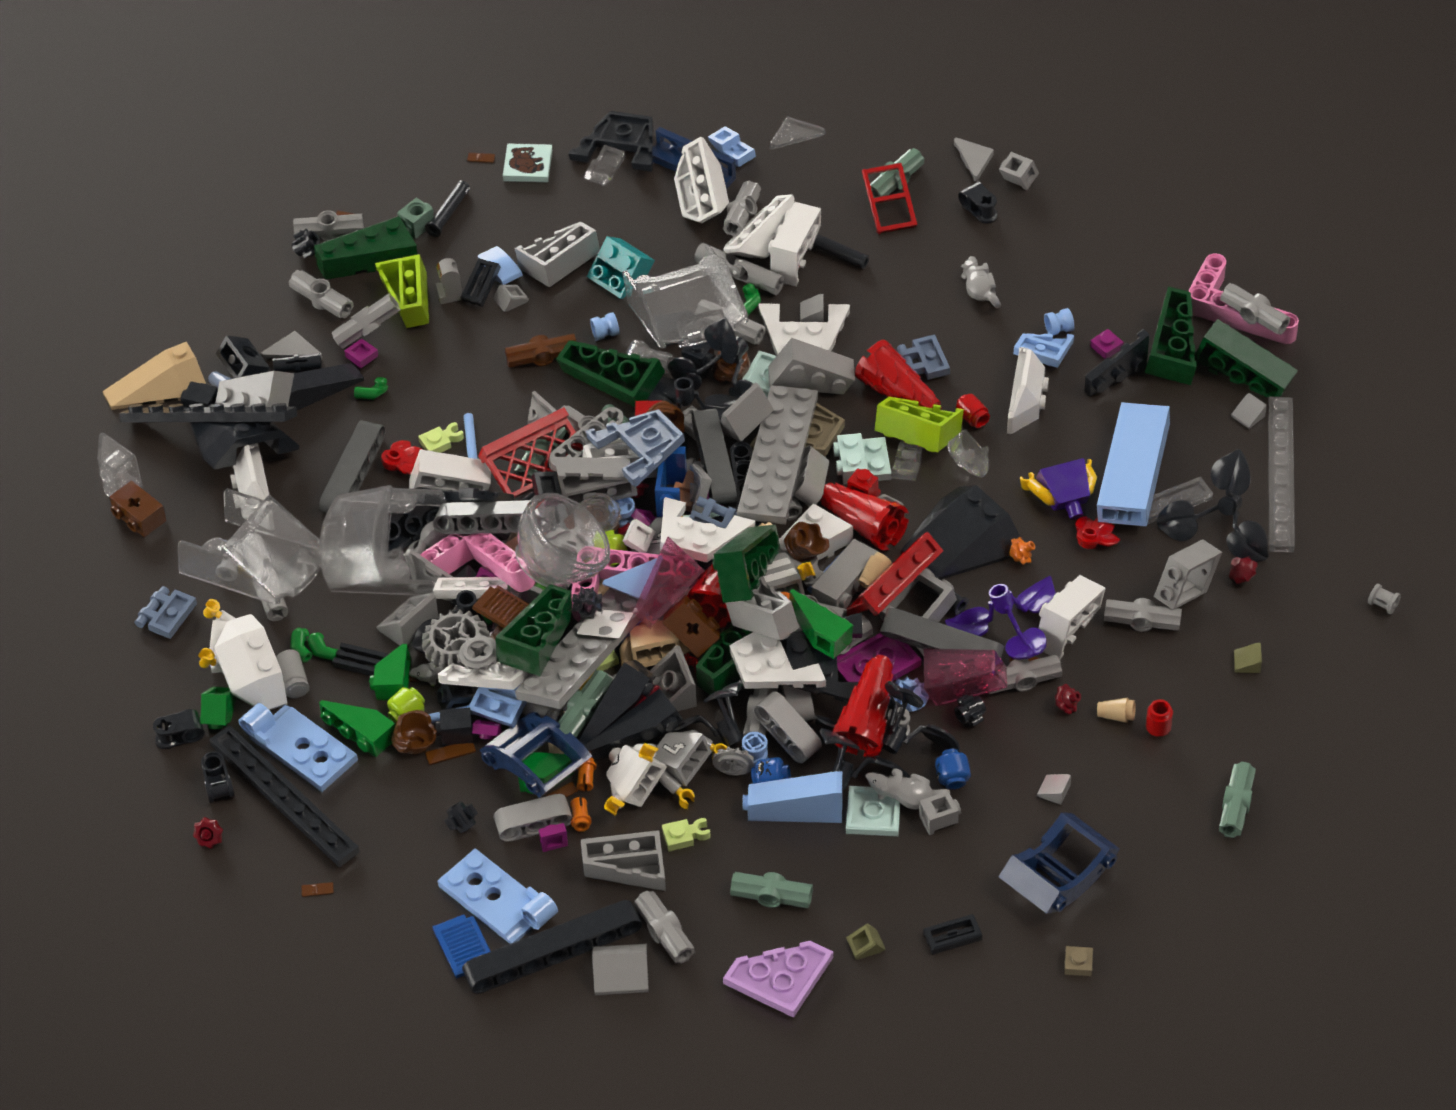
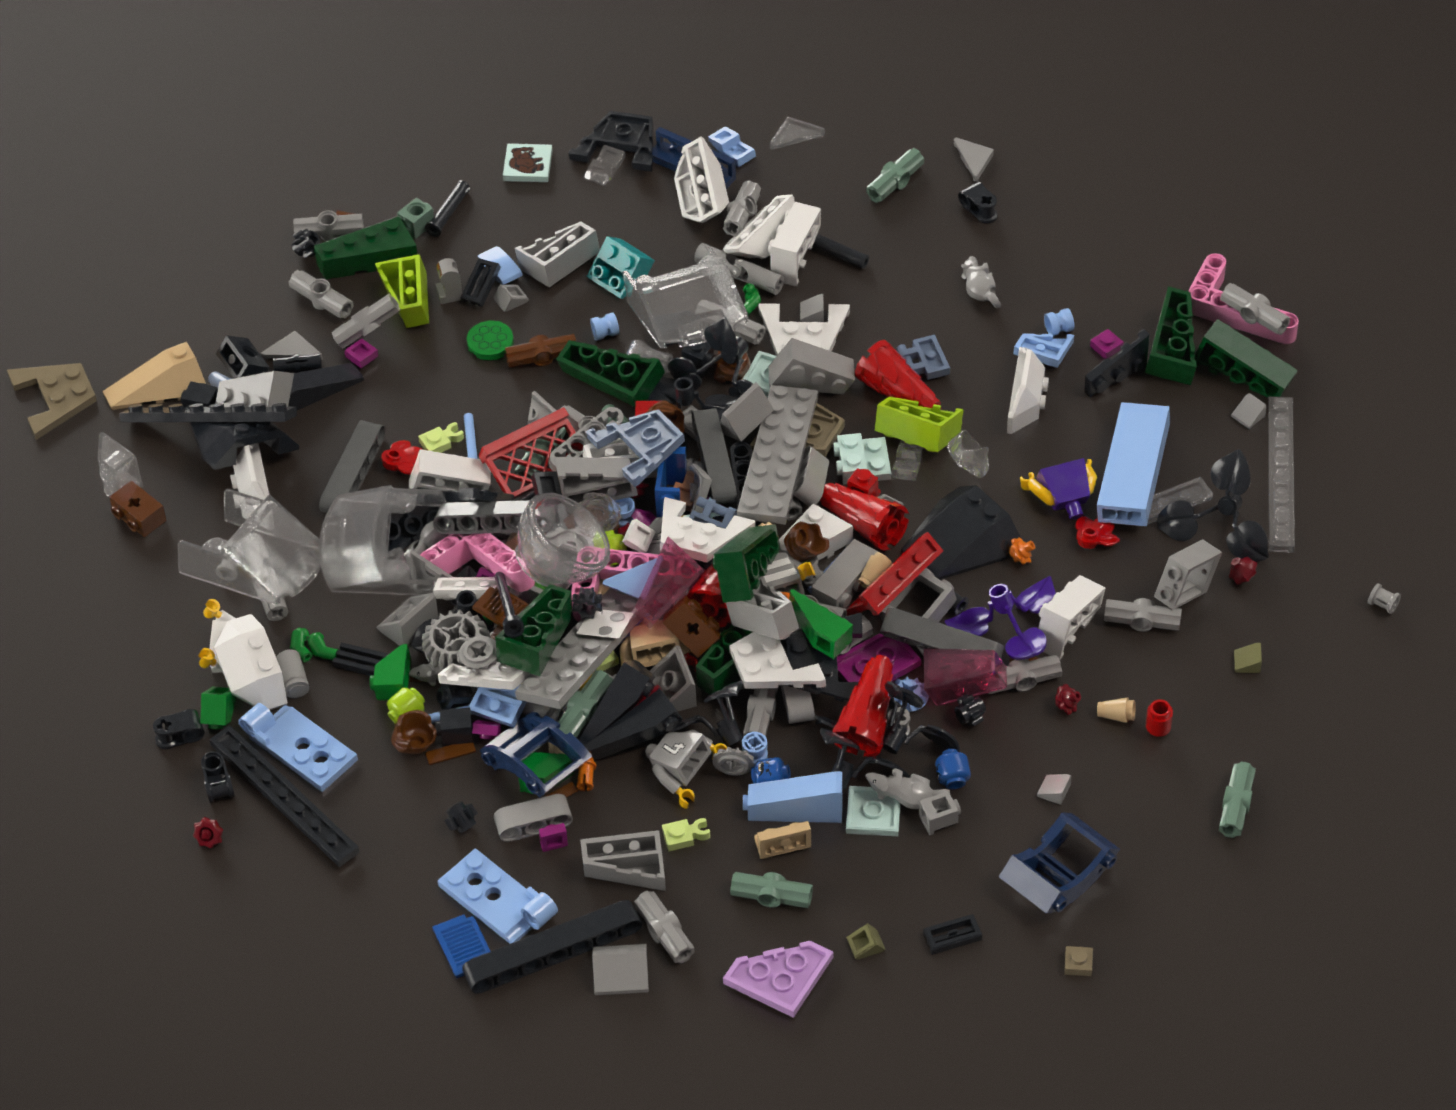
(63, 389): none -> dark tan wing
(171, 614): sand blue plate -> none
(317, 889): reddish brown piece -> none
(364, 726): green slope -> none
(373, 392): green arm -> none
(481, 157): reddish brown piece -> none
(489, 340): none -> green tile
(512, 624): none -> black piece
(580, 819): orange pin -> none
(632, 775): white torso -> none
(783, 839): none -> tan bracket
(787, 727): light grey beam -> none
(905, 194): red window -> none
(974, 411): red brick -> none
(1019, 170): light grey brick -> none

